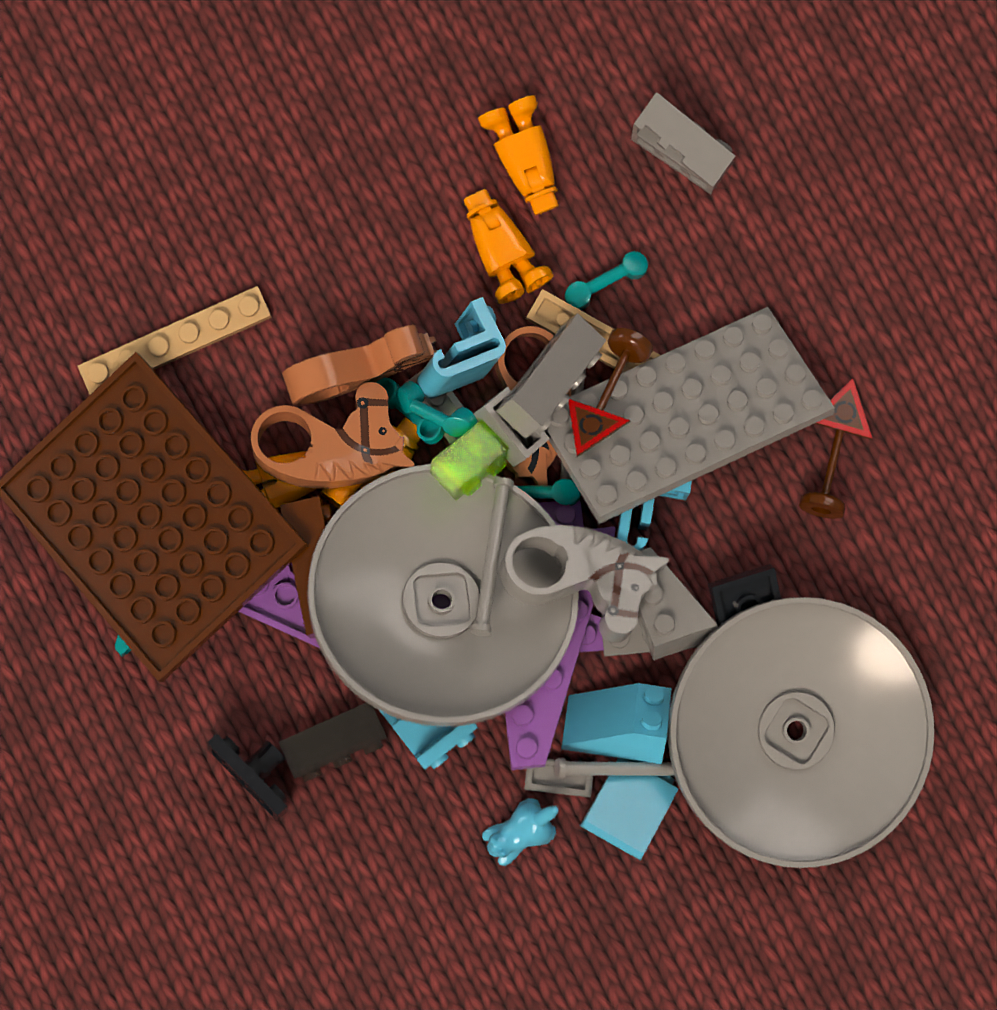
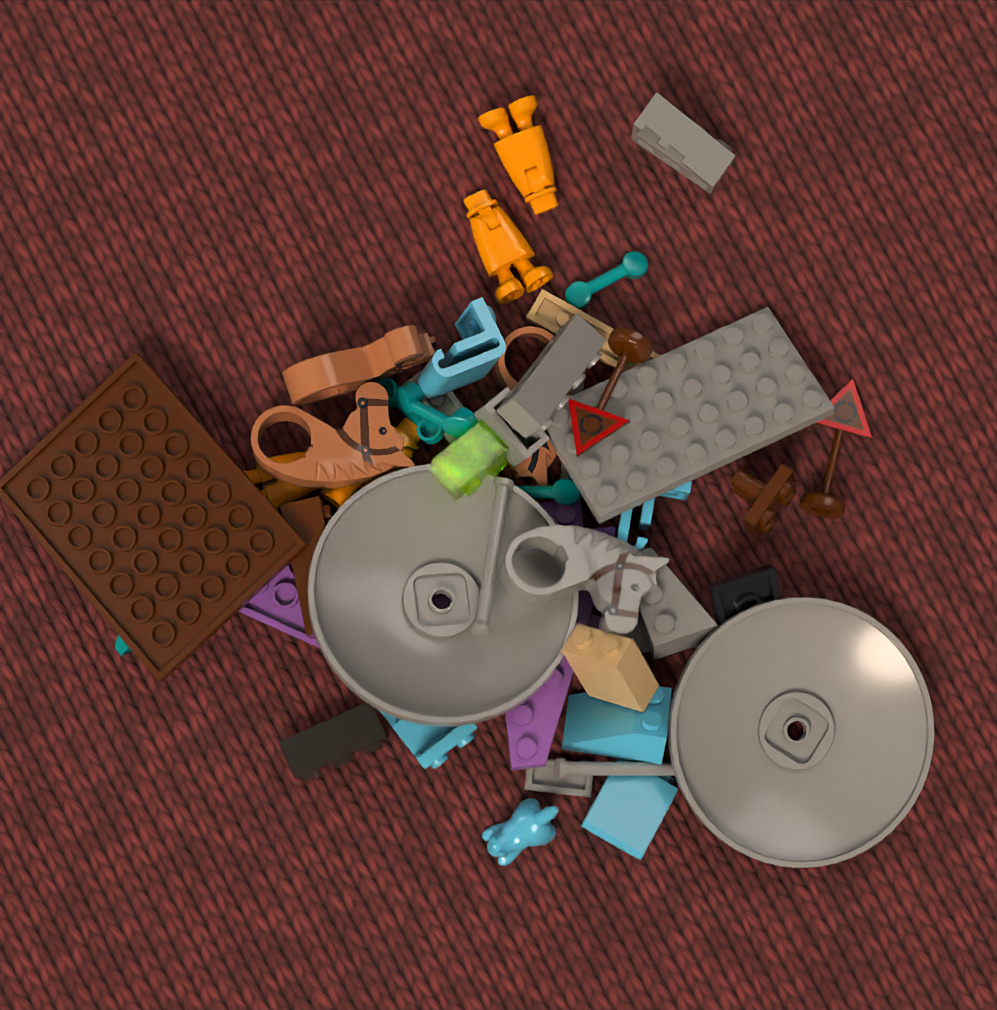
(182, 336): tan plate -> none
(252, 771): black plate -> none
(610, 667): none -> tan brick
(764, 497): none -> reddish brown plate

